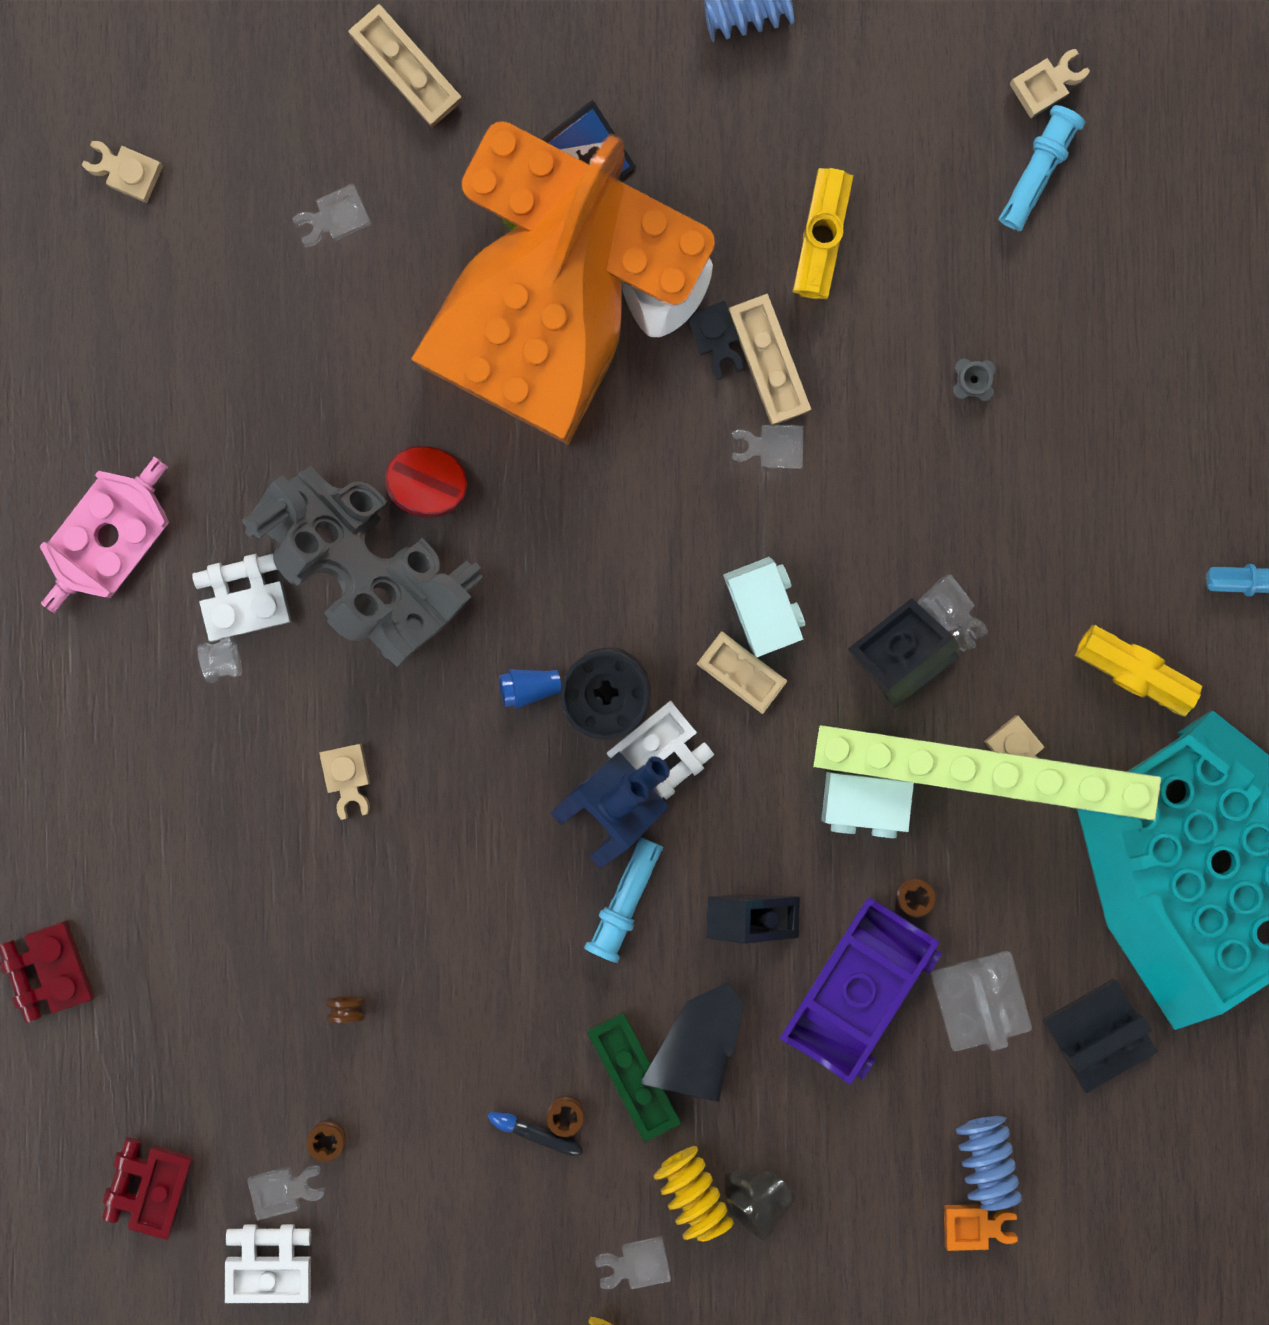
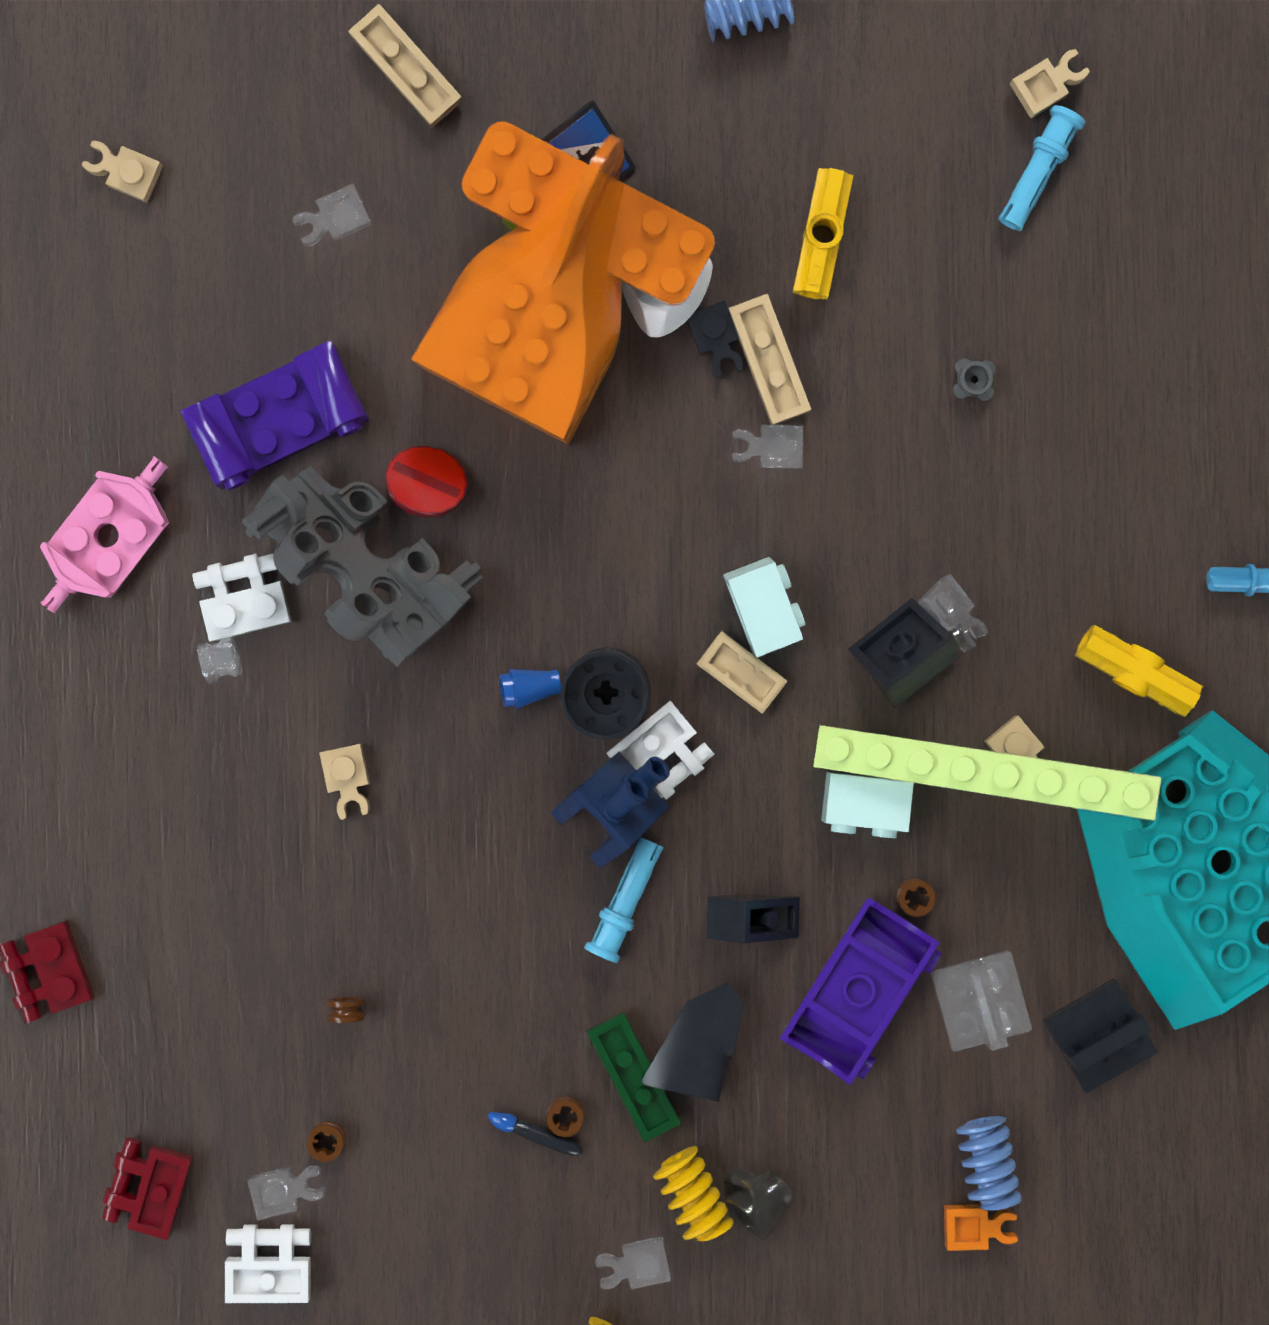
(275, 416): none -> dark purple piece

